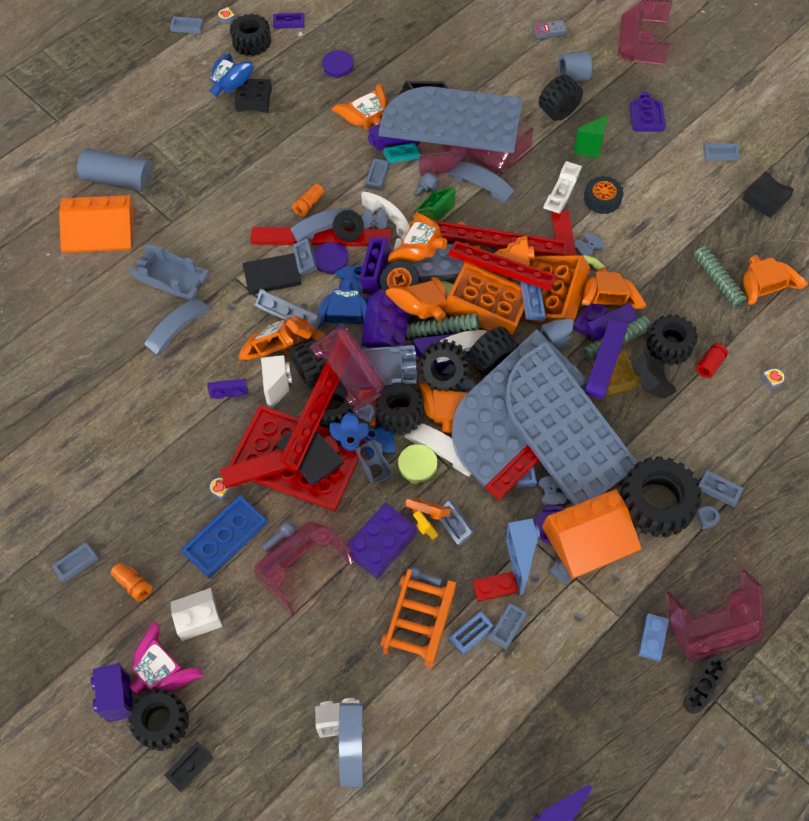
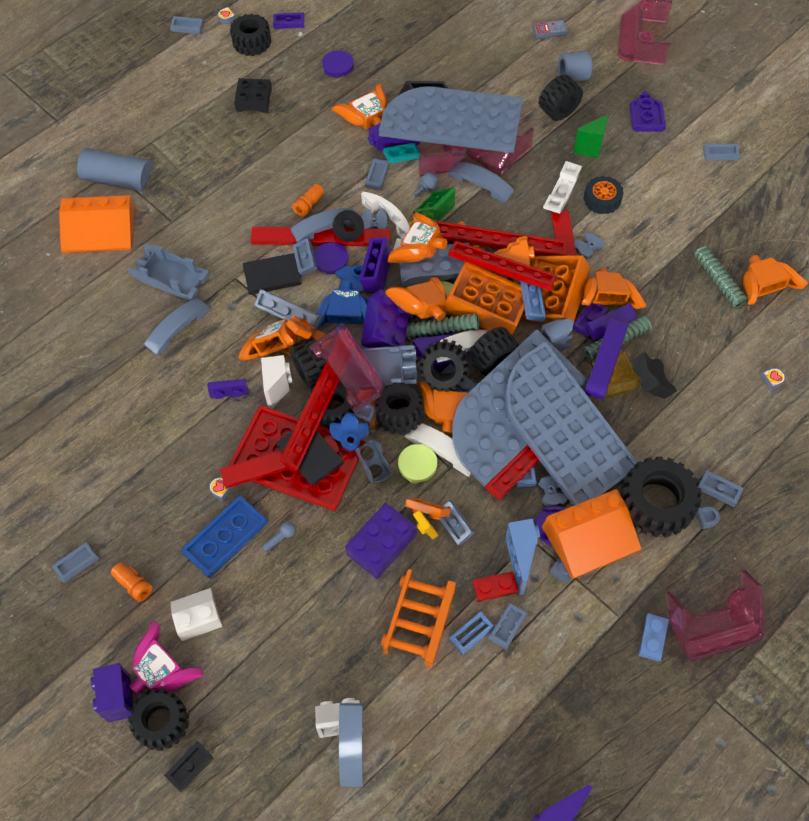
(229, 75): blue torso -> none
(271, 568): clear pink windscreen -> none
(383, 437): blue plate -> none
(399, 275): wheel -> none
(417, 575): sand blue bar -> none
(595, 263): yellowish green arm -> none
(674, 327): black tyre -> none
(712, 360): red piece -> none
(717, 675): black beam -> none
(767, 195): black brick -> none

